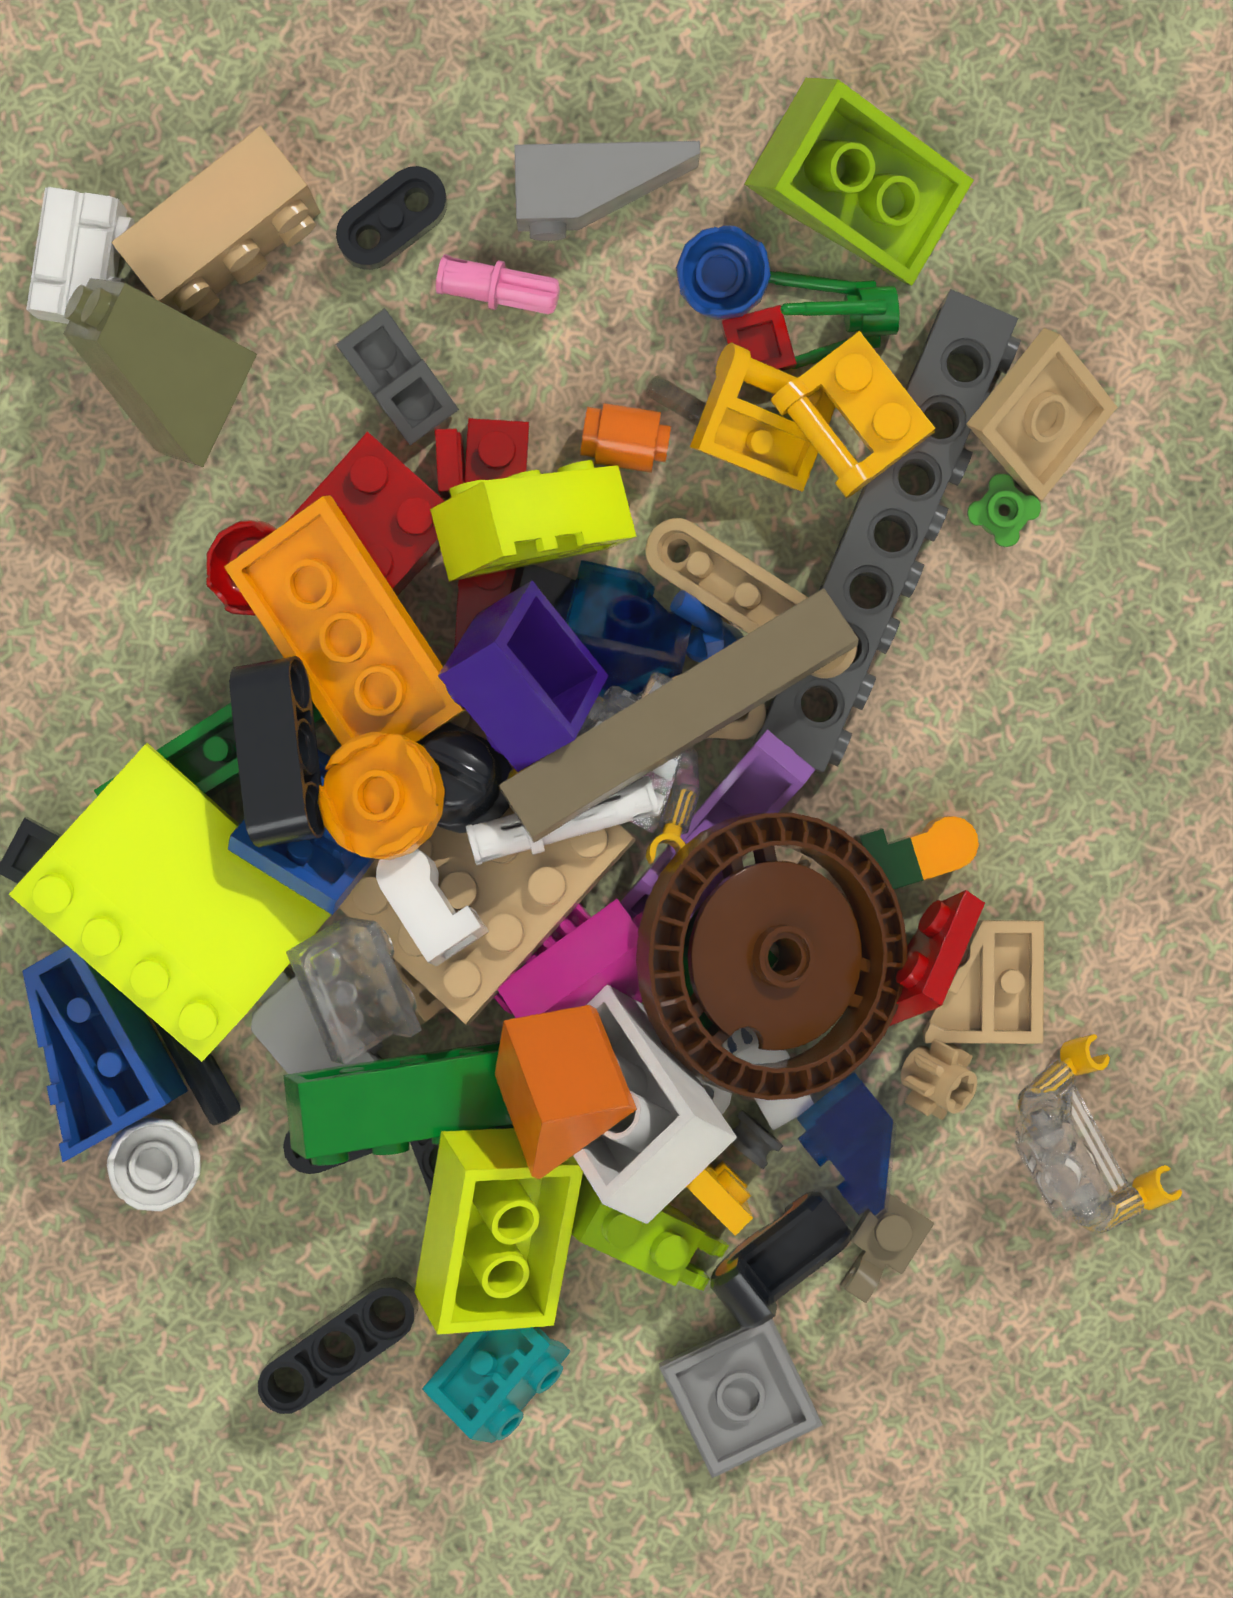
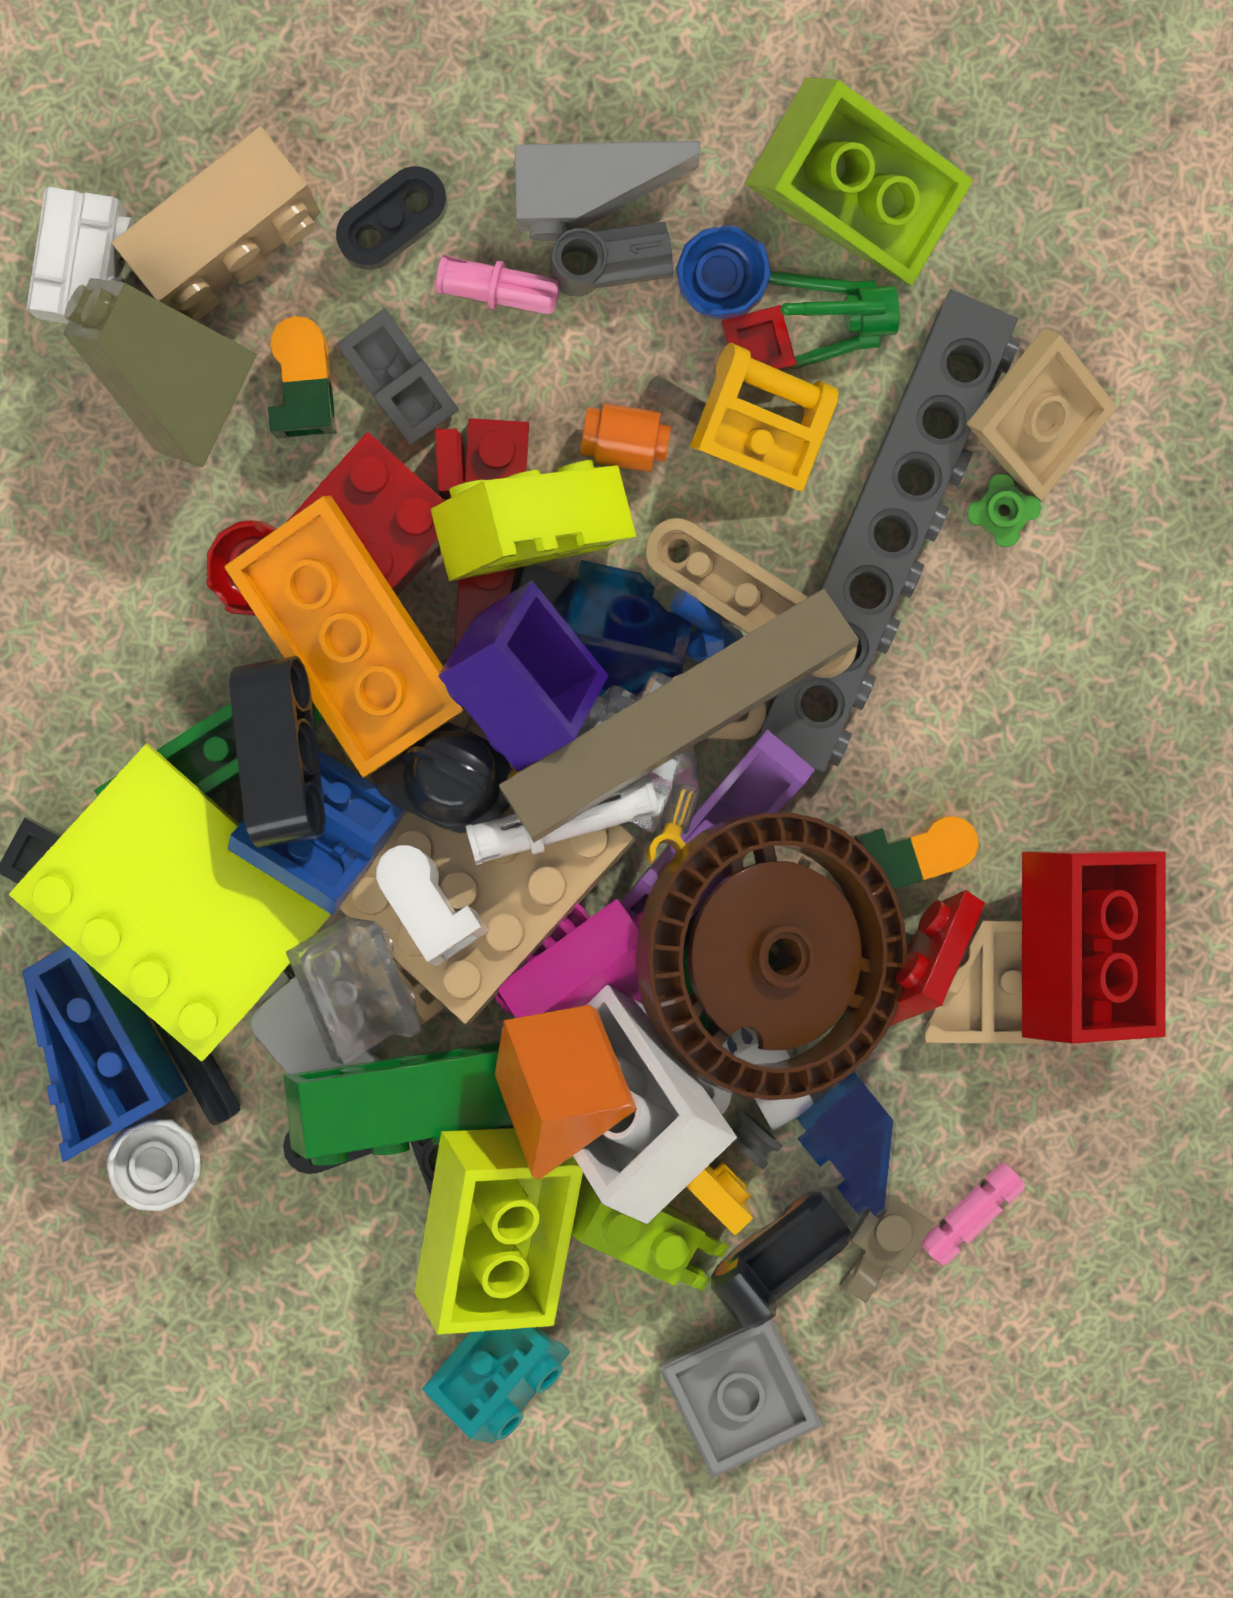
(306, 380): none -> leg
(318, 1366): black beam -> none
(381, 795): light orange tile -> none
(618, 255): none -> dark grey piece
(868, 400): yellow plate -> none
(938, 1079): tan gear -> none
(973, 1214): none -> bright pink axle
(1070, 1154): clear torso -> none
(1093, 945): none -> red brick

